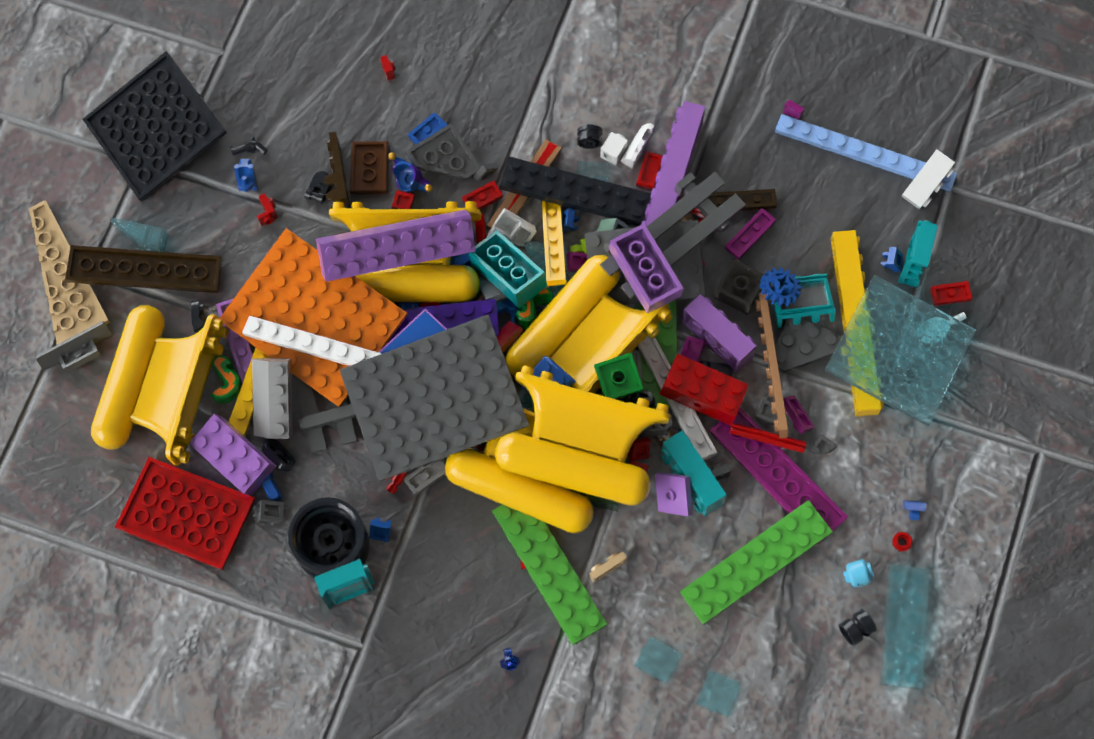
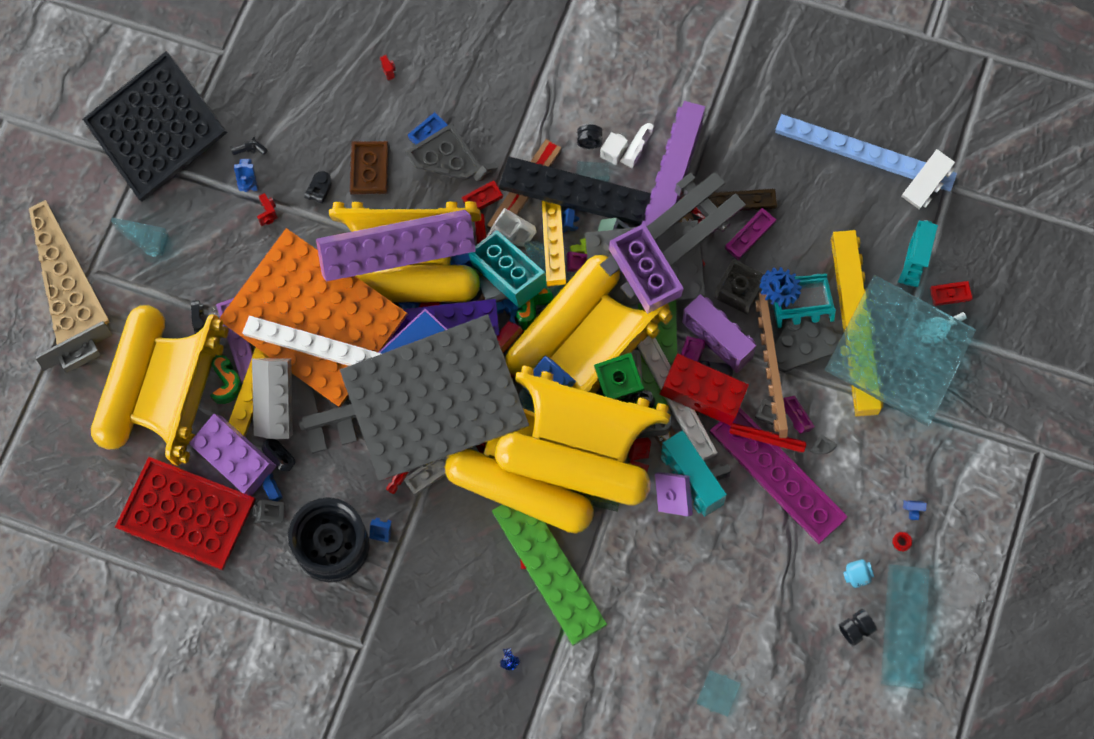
(143, 269): dark brown plate -> none
(336, 178): dark brown hinge -> none
(344, 583): teal window -> none
(403, 200): red plate -> none
(408, 176): blue piece -> none
(614, 561): tan plate -> none
(649, 169): red tile -> none
(657, 659): clear light blue piece -> none
(755, 562): bright green plate -> none
(793, 110): magenta tile -> none
(894, 259): blue tile -> none

